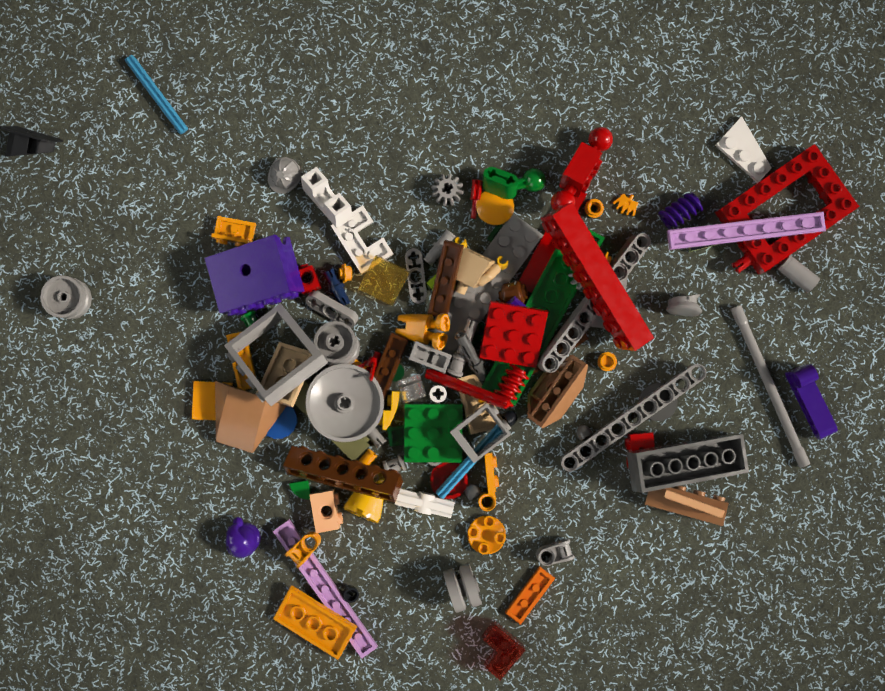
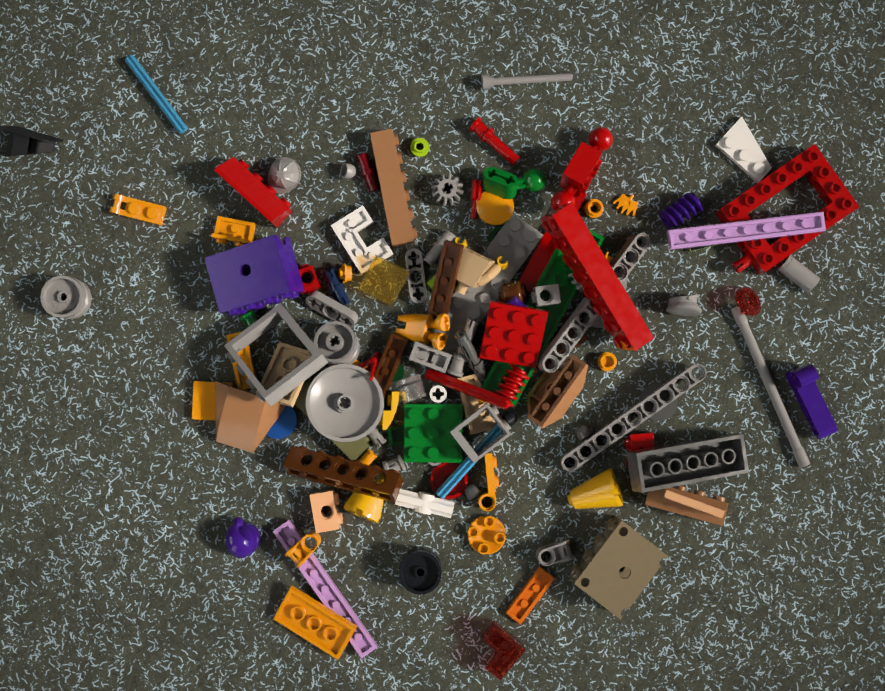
(138, 209): none -> light orange plate
(254, 191): none -> red slope
(301, 489): green tile -> none
(333, 206): white arch -> none
(347, 171): none -> light grey hinge
(348, 597): black hinge -> none
(368, 172): none -> dark red pin
(392, 187): none -> medium nougat brick
(419, 153): none -> lime plate
(425, 581): none -> black wheel
(463, 587): light grey wheel -> none
(487, 135): none -> red pin
(489, 81): none -> light grey piece
(554, 295): none -> light grey brick
(597, 492): none -> yellow cone
(600, 566): none -> dark tan gear
(753, 303): none -> clear red gear

